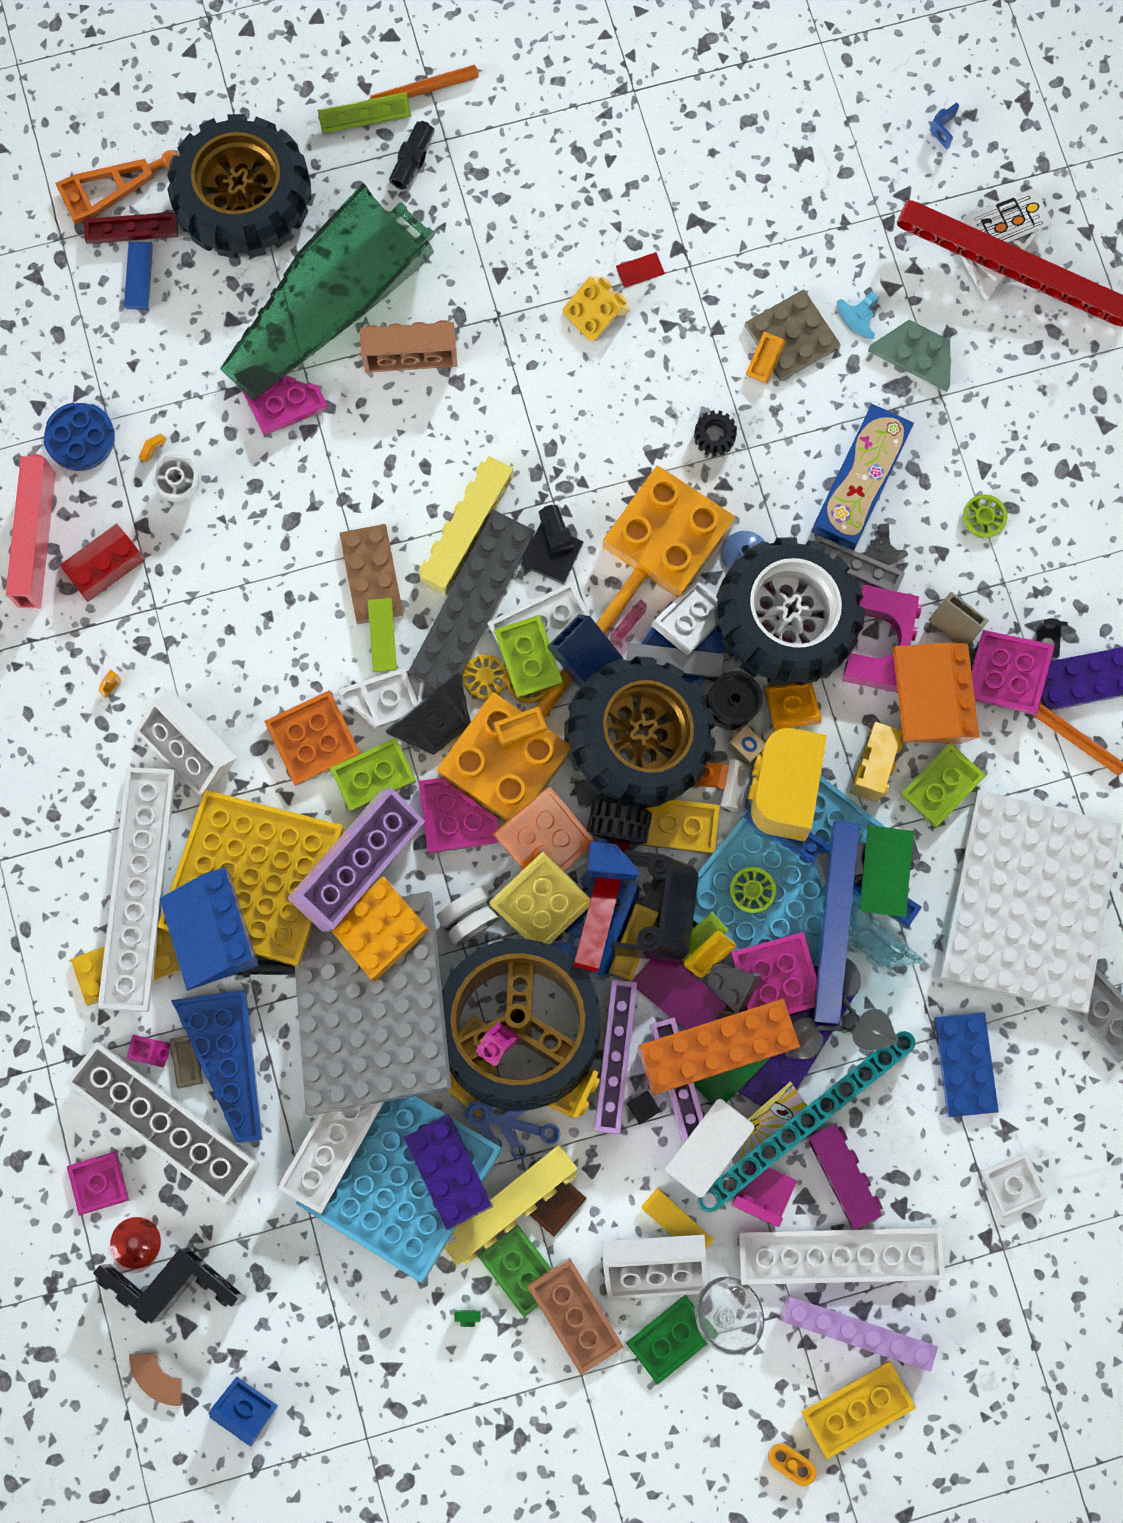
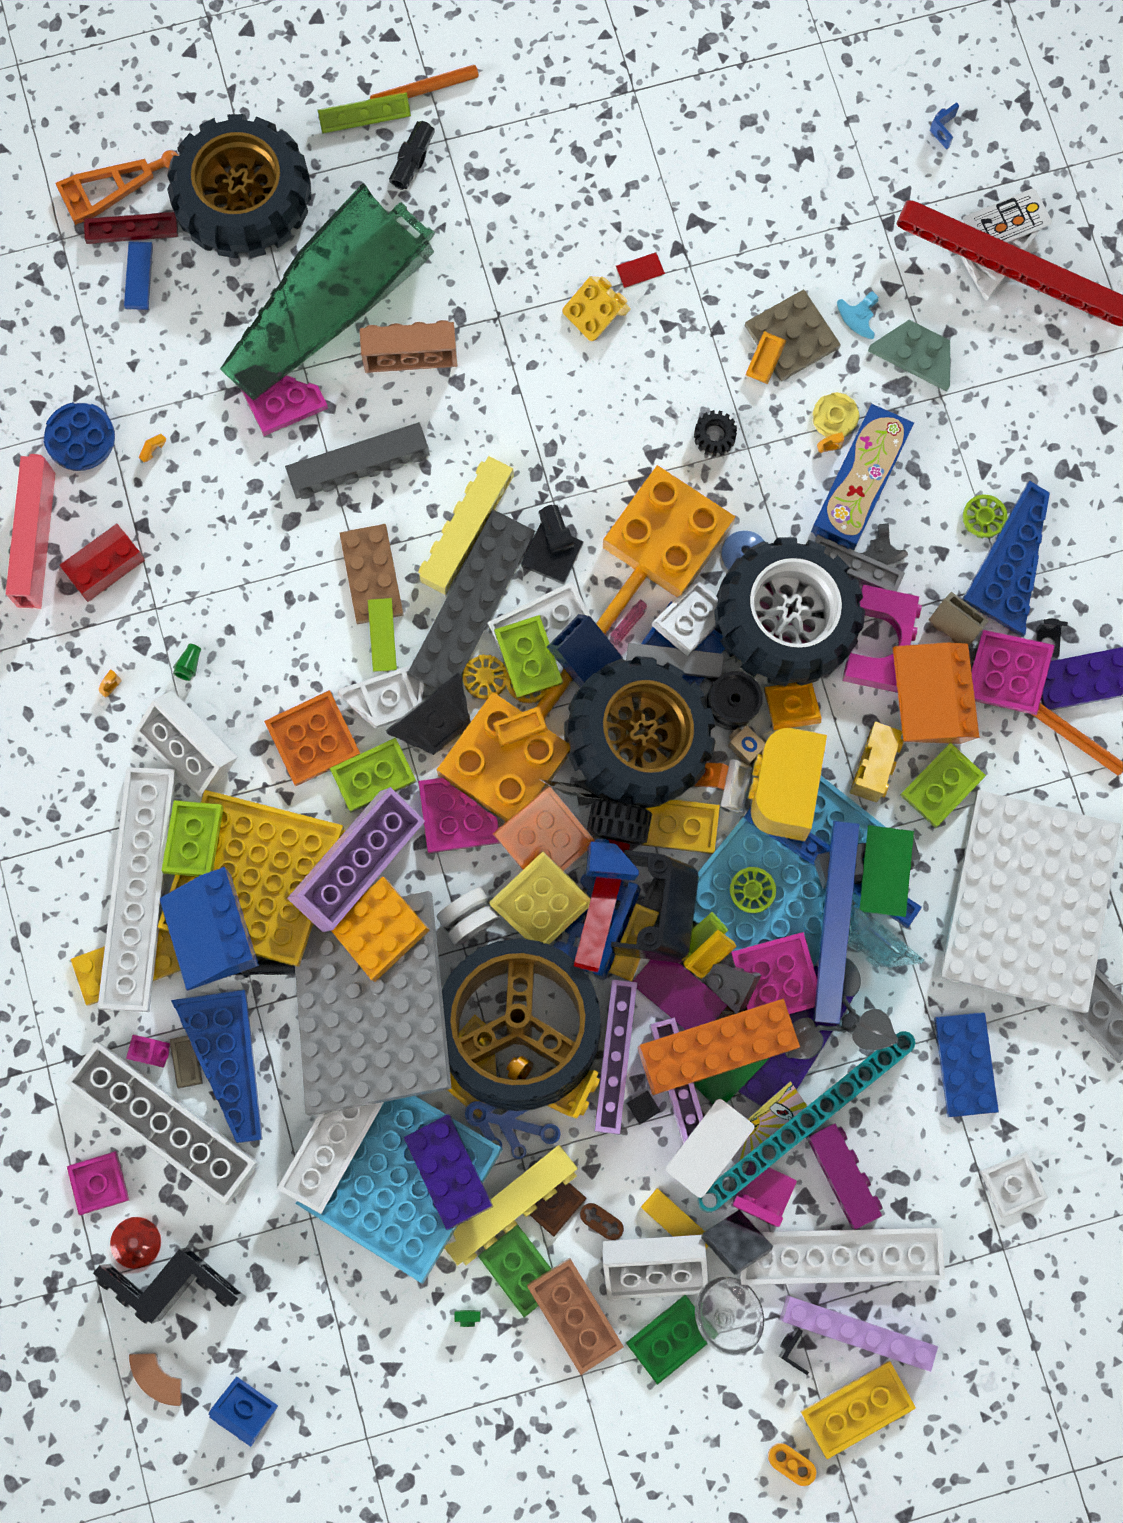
(175, 478): white cylinder -> none
(187, 664): none -> green cone
(192, 838): none -> lime plate
(358, 461): none -> dark grey brick
(496, 1043): dark pink bracket -> none
(519, 1068): none -> light orange plate
(570, 789): none -> sticker
(598, 1227): none -> reddish brown beam
(737, 1242): none -> black tile
(788, 1344): none -> black bracket
(831, 443): none -> light orange tile
(835, 414): none -> light yellow tile
(1009, 569): none -> blue wing

